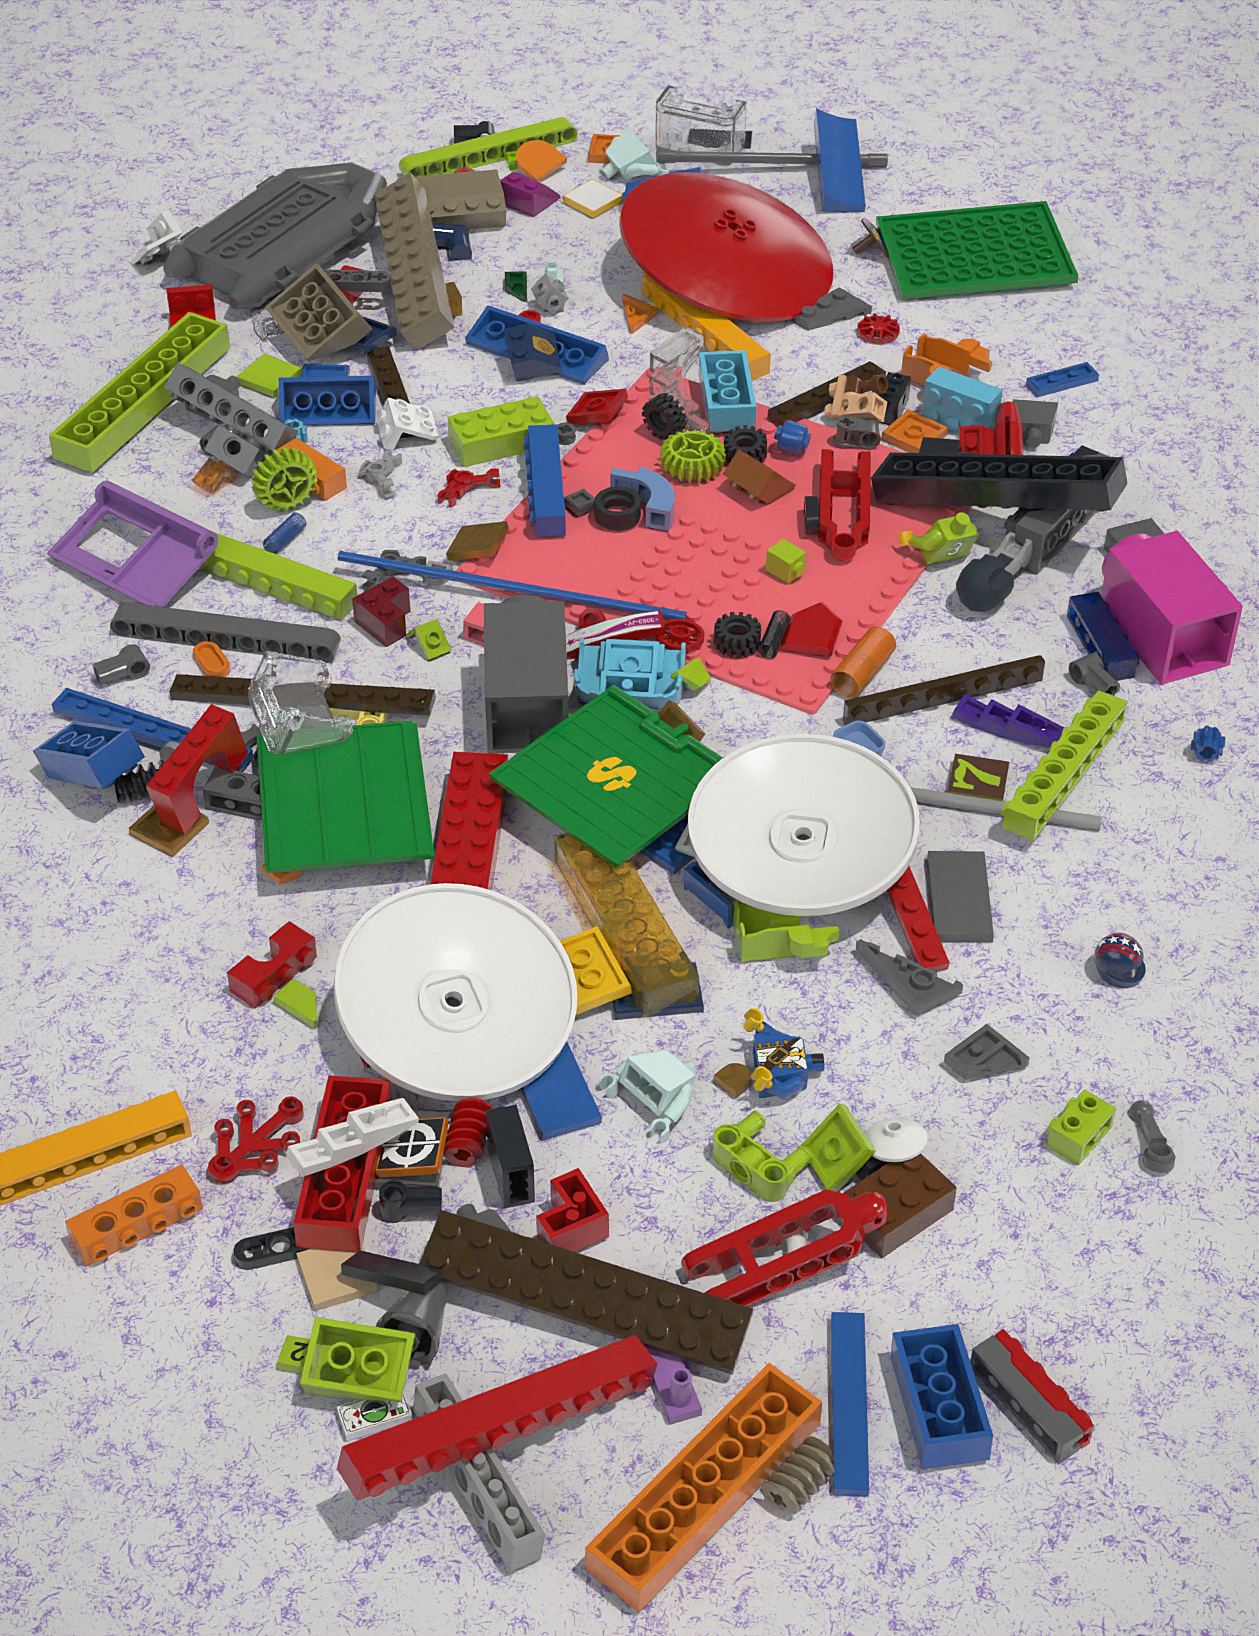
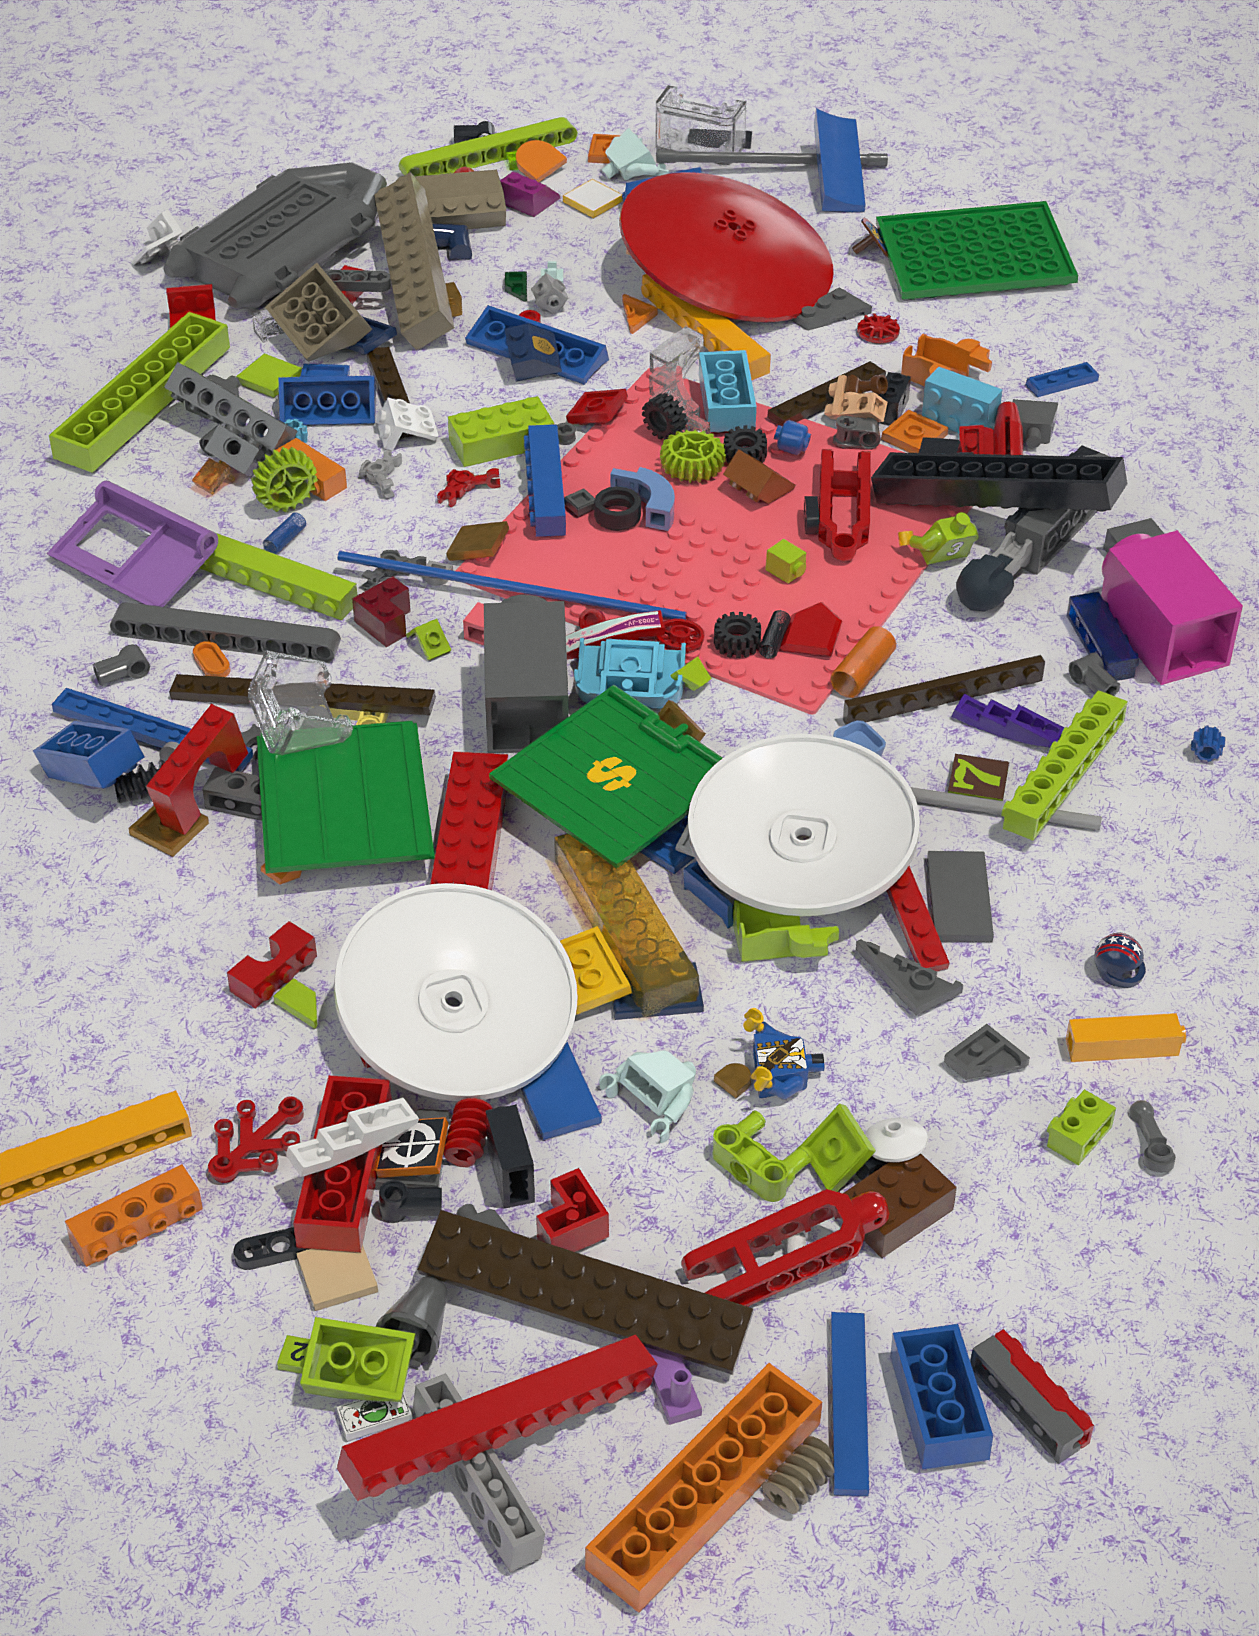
(391, 1272): black tile -> none
(1125, 1037): none -> light orange brick

